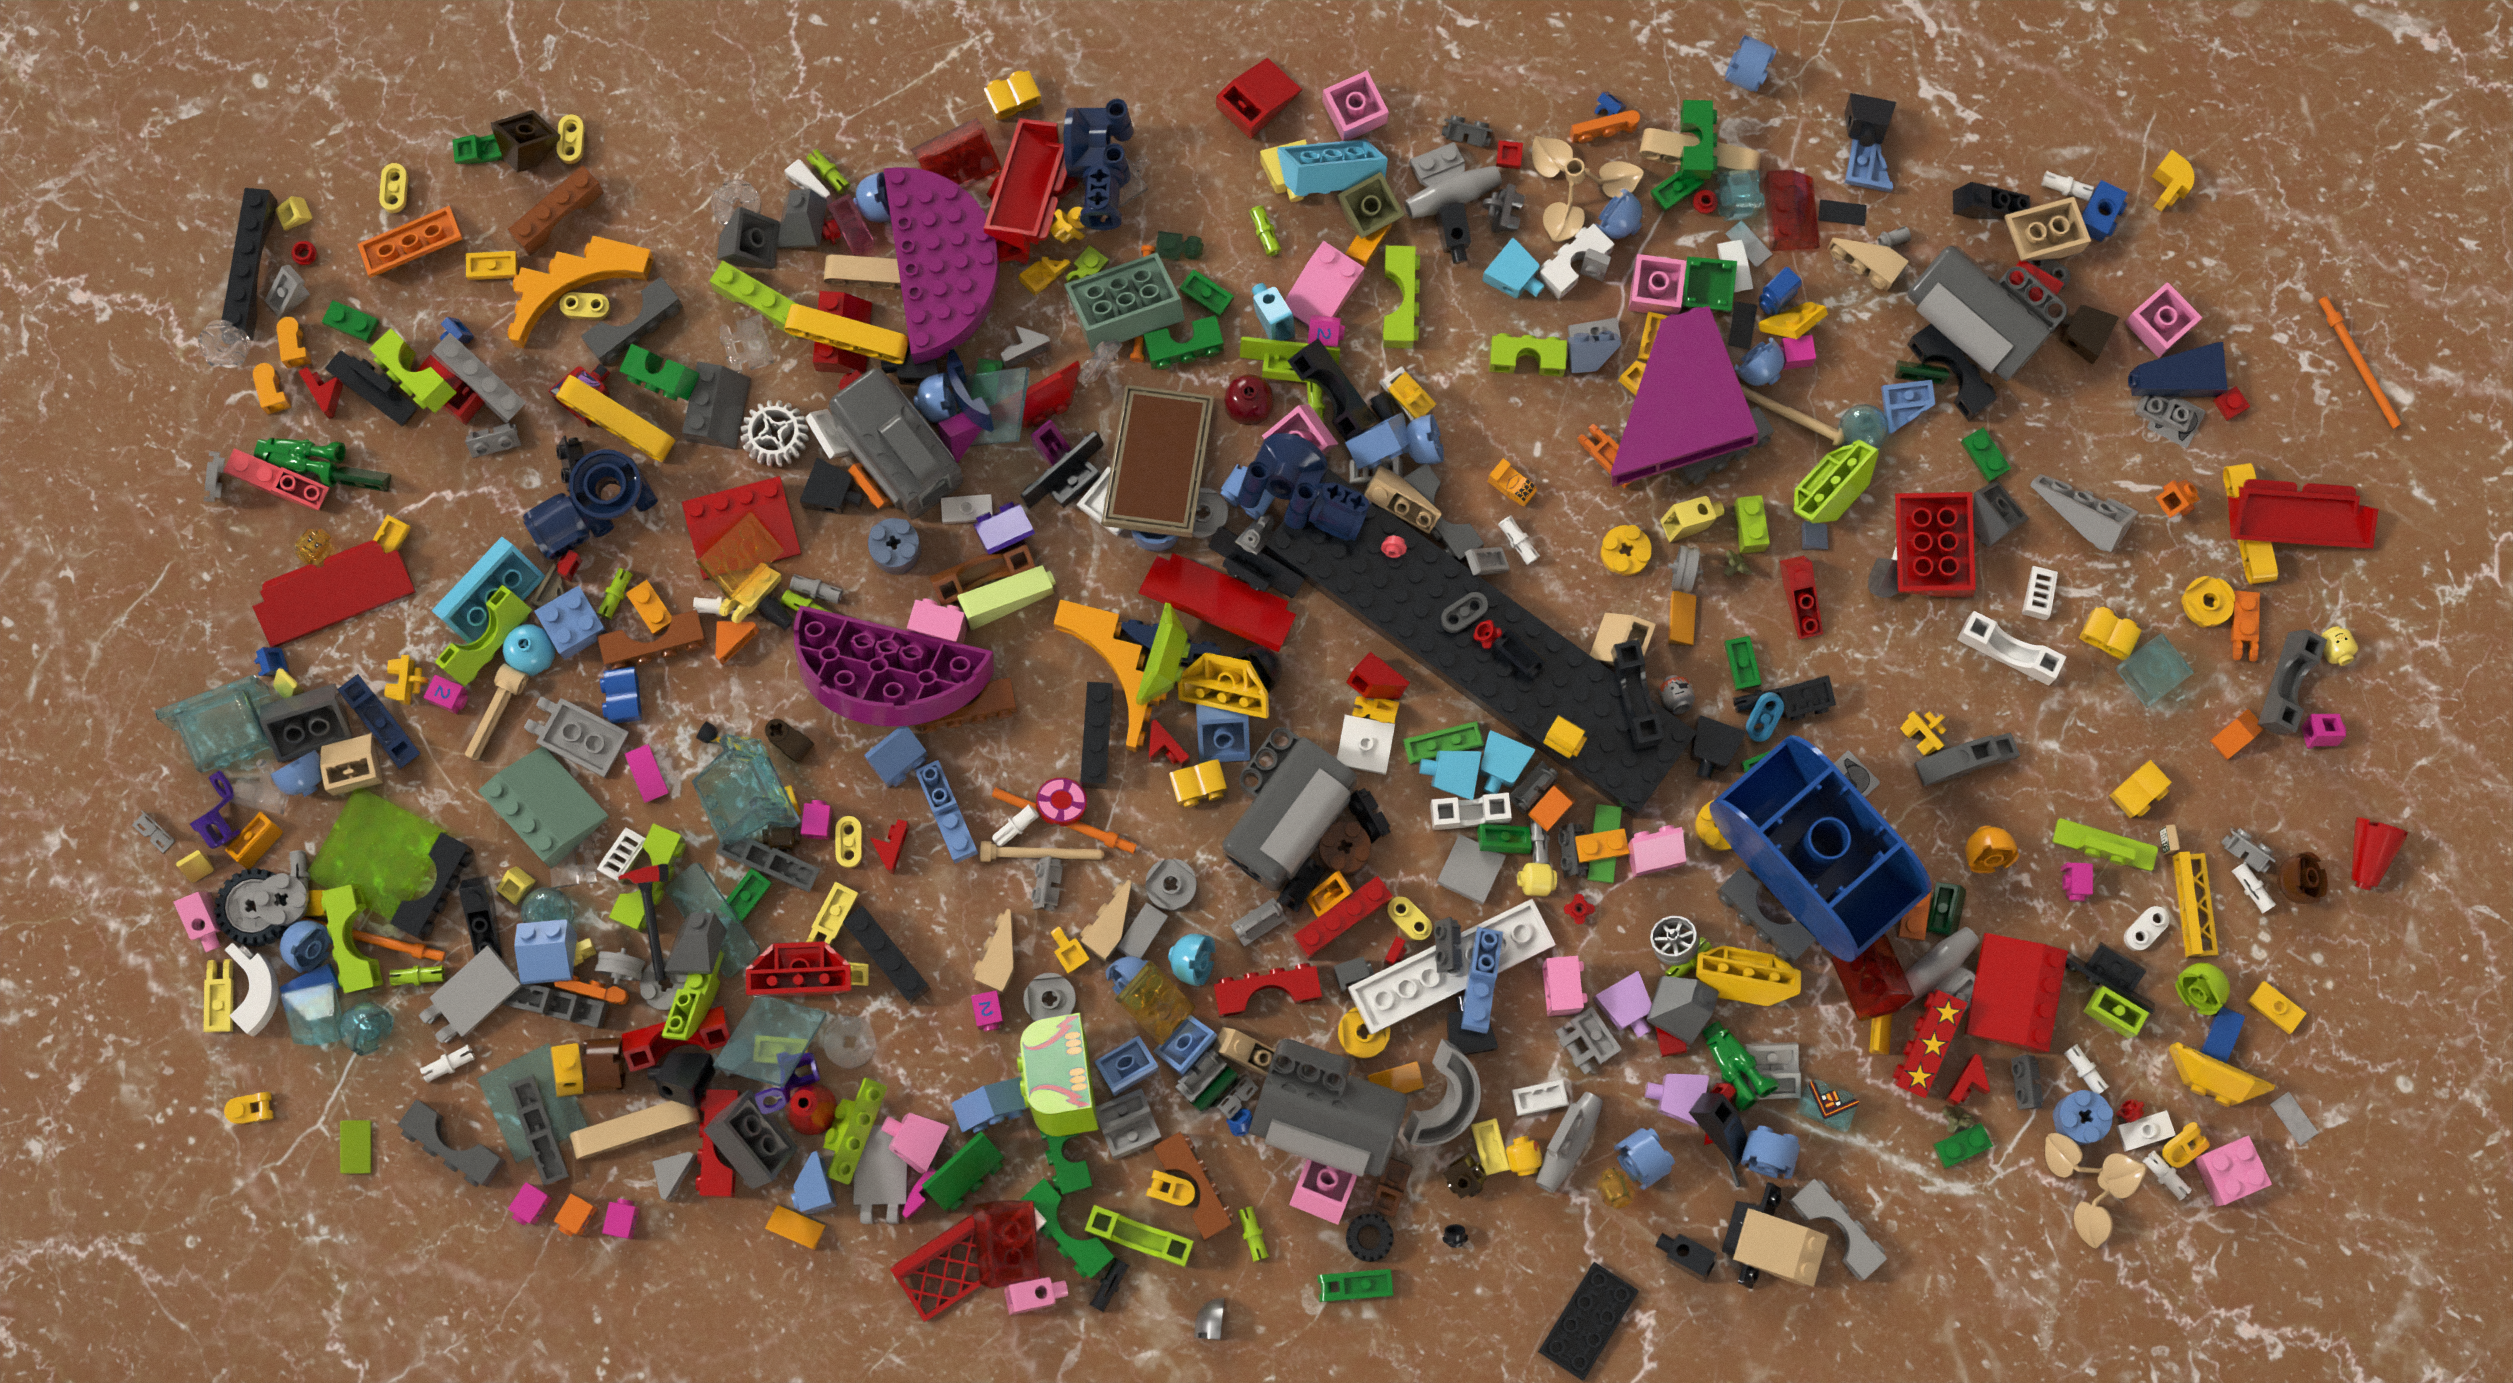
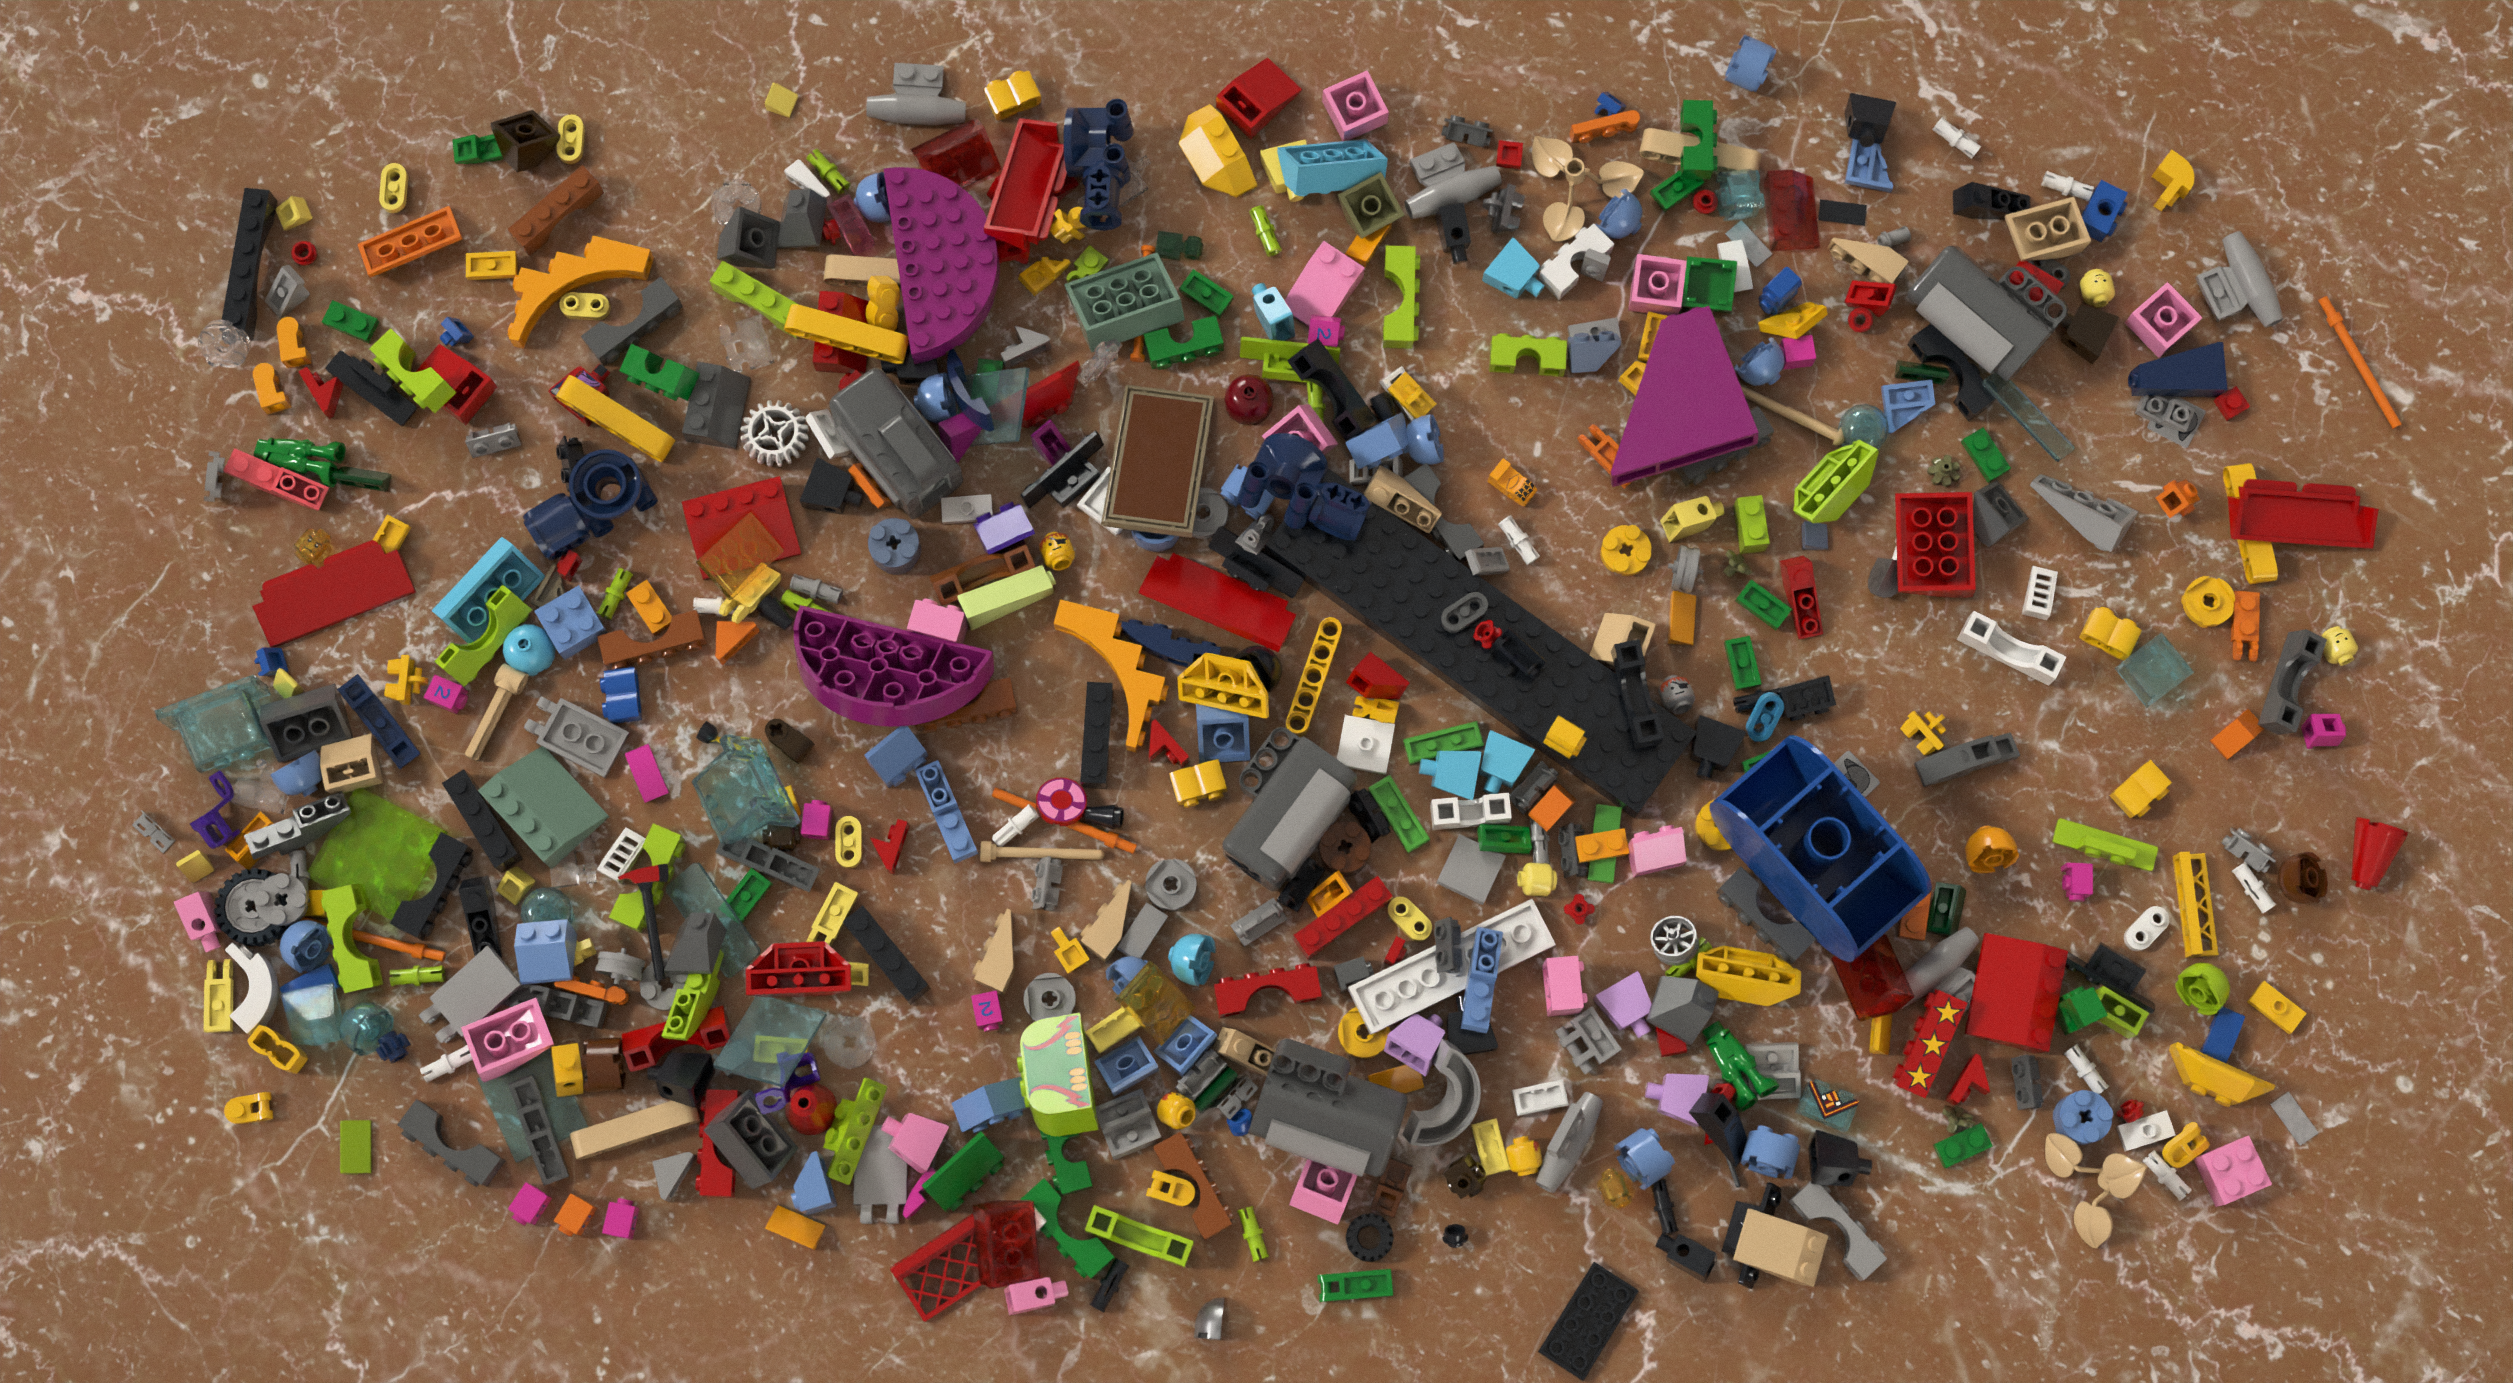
(280, 1052): none -> yellow brick
(303, 828): none -> dark grey slope
(393, 1047): none -> dark blue gear
(478, 376): light grey arch -> none
(482, 821): none -> black arch
(507, 1039): none -> bright pink slope
(781, 100): none -> light yellow slope
(884, 298): none -> yellow brick
(916, 98): none -> light grey plate
(1057, 551): none -> yellow head
(1107, 816): none -> black cone
(1112, 1030): none -> light yellow plate
(1165, 657): lime wedge -> none
(1176, 1110): none -> yellow head
(1216, 153): none -> yellow wedge
(1317, 666): none -> yellow beam
(1394, 546): coral plate -> none
(1399, 814): none -> bright green tile
(1416, 1041): none -> lavender torso
(1664, 1207): none -> black pin
(1742, 325): black sticker -> none
(1763, 605): none -> green plate
(1835, 1160): none -> black torso
(1860, 327): none -> red plate
(1871, 296): none -> red slope
(1944, 471): none -> olive plant
(1956, 138): none -> white pin
(2029, 416): none -> clear light blue piece
(2079, 1009): none -> green arch
(2097, 288): none -> light yellow head
(2169, 839): tan tile -> none
(2240, 284): none -> light grey plate

